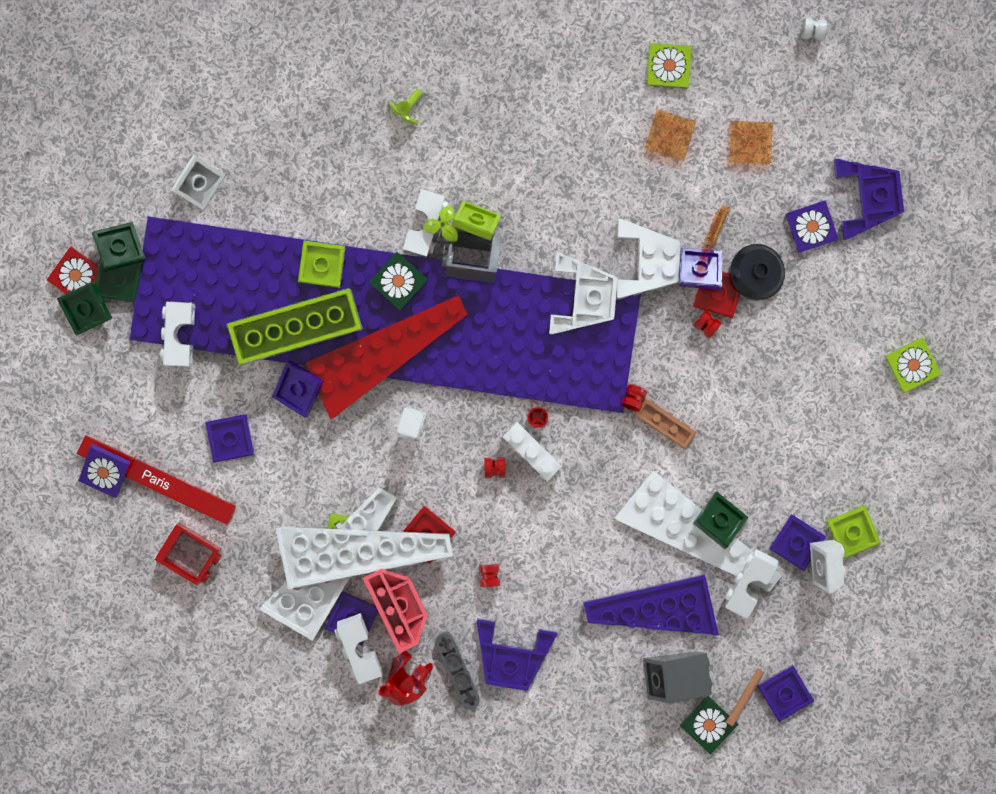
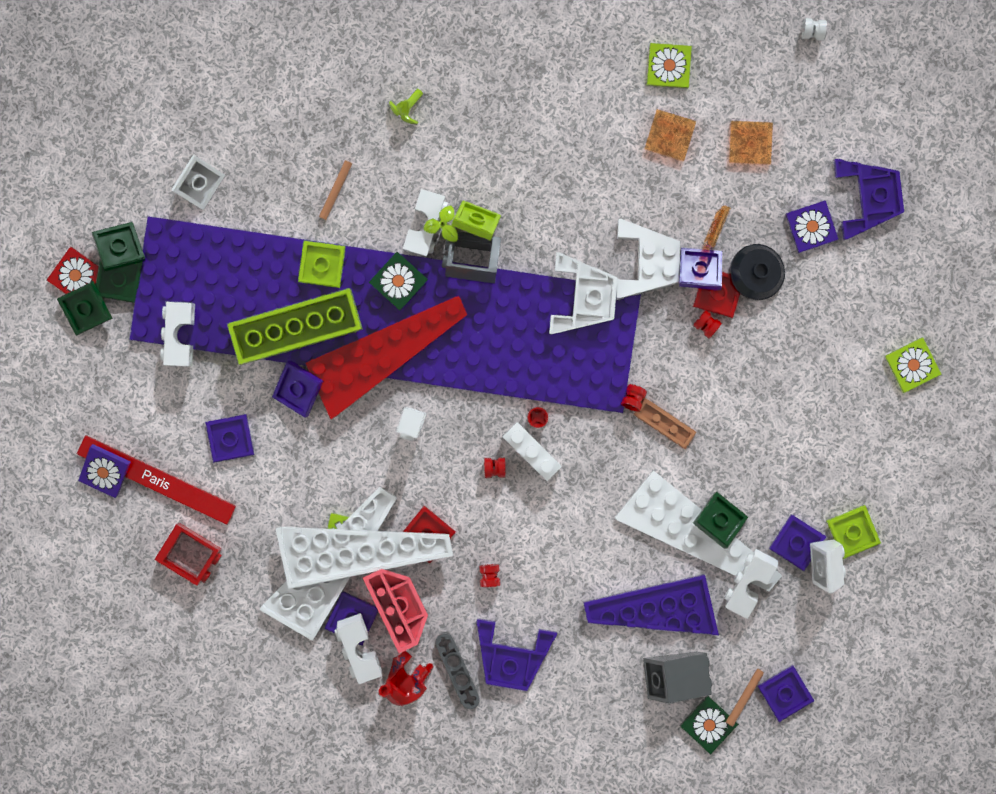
(335, 190): none -> nougat bar

